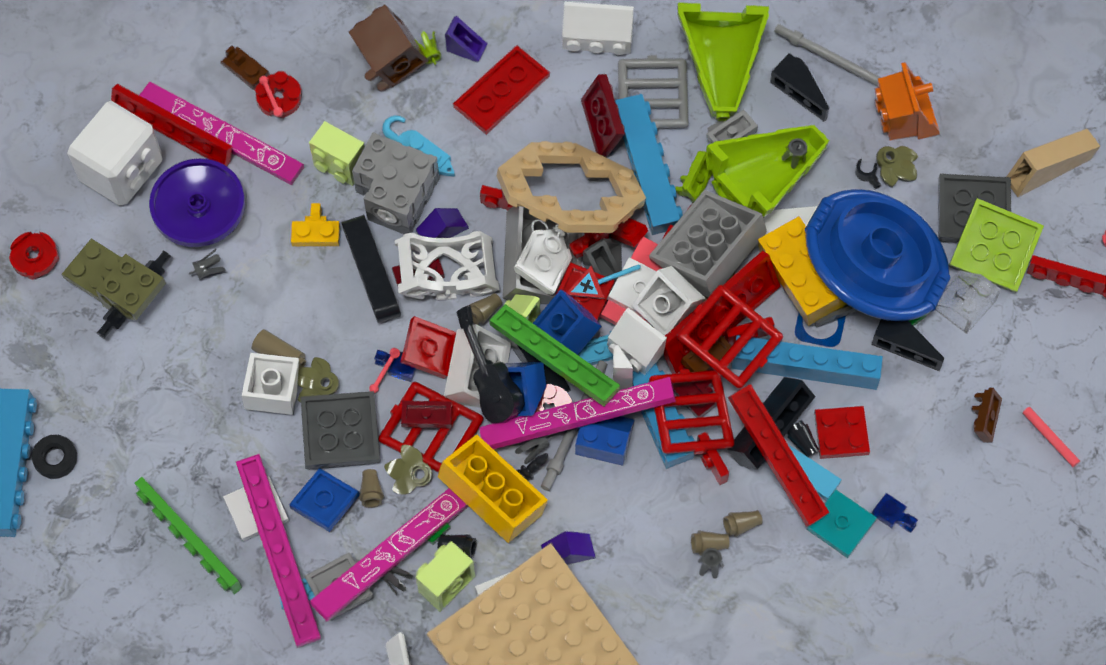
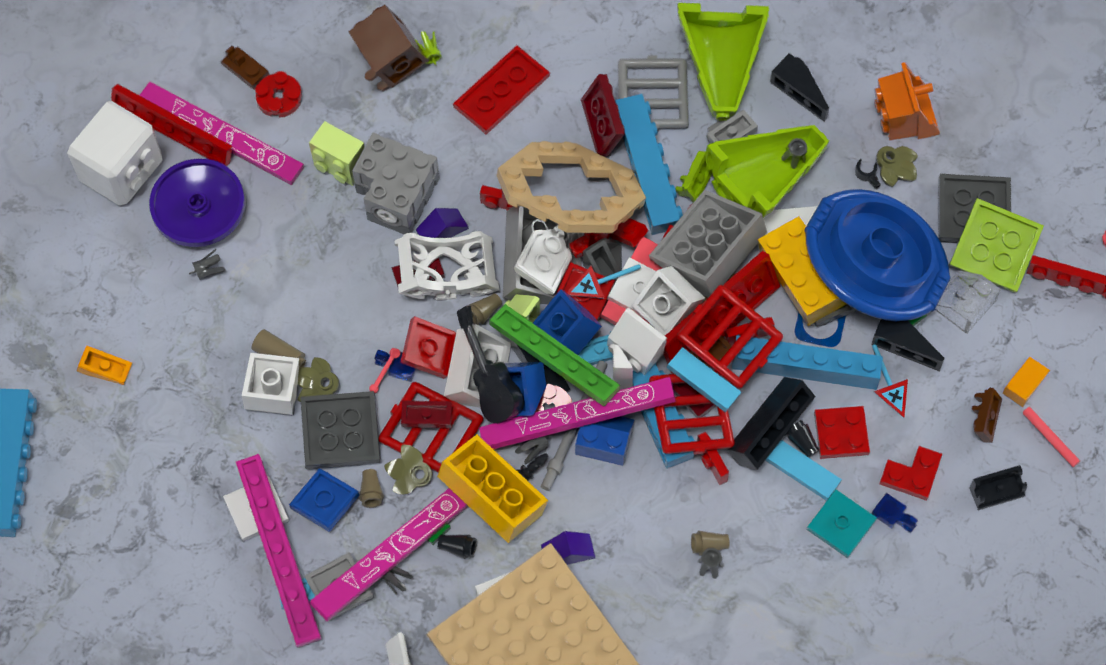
(37, 266): red plate -> none
(60, 469): black tyre -> none
(103, 366): none -> light orange slope
(116, 282): olive piece -> none
(193, 543): bright green plate -> none
(278, 112): coral hinge -> none
(315, 230): yellow hinge -> none
(371, 269): black beam -> none
(418, 141): medium azure plate -> none
(445, 576): yellowish green brick -> none
(464, 41): dark purple slope -> none
(597, 28): white slope -> none
(703, 379): none -> medium azure tile
(740, 522): dark tan cone -> none
(778, 455): red plate -> none
(796, 38): light grey bar -> none
(893, 394): none -> piece
(915, 479): none -> red plate
(998, 487): none -> black hinge
(1025, 381): none -> light orange slope
(1051, 161): tan slope -> none

